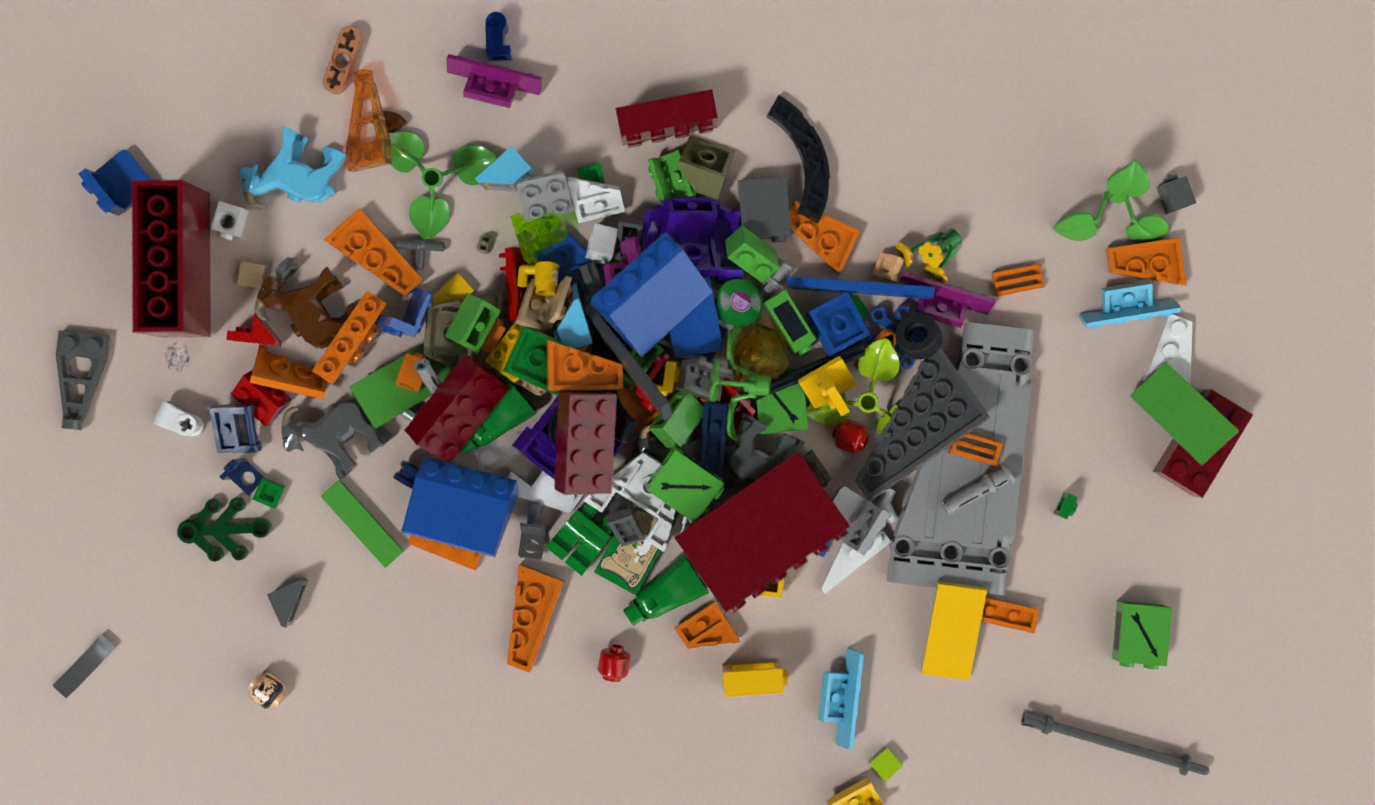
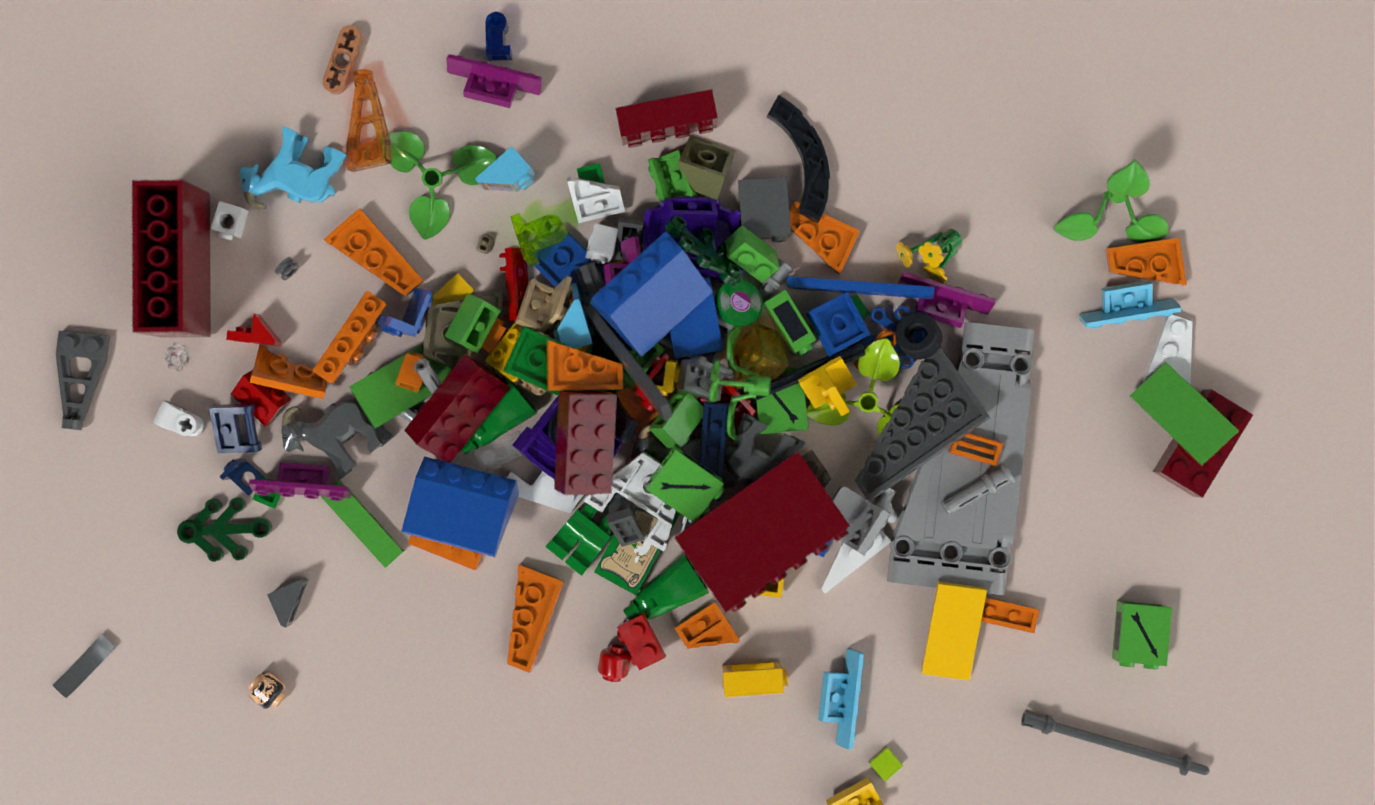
(114, 182): blue bracket -> none
(251, 275): tan tile -> none
(301, 480): none -> magenta bracket
(305, 307): reddish brown animal -> none
(394, 121): reddish brown tile -> none
(406, 474): dark blue wheel -> none
(420, 247): dark grey piece -> none
(533, 531): flat silver bracket -> none
(545, 195): light grey bracket -> none
(545, 277): yellow piece -> none
(640, 641): none -> red bracket
(705, 250): none -> dark green plant
(850, 436): red head -> none
(888, 267): light nougat plate -> none
(1038, 276): orange tile -> none
(1066, 506): green plate -> none
(1176, 193): dark grey brick -> none

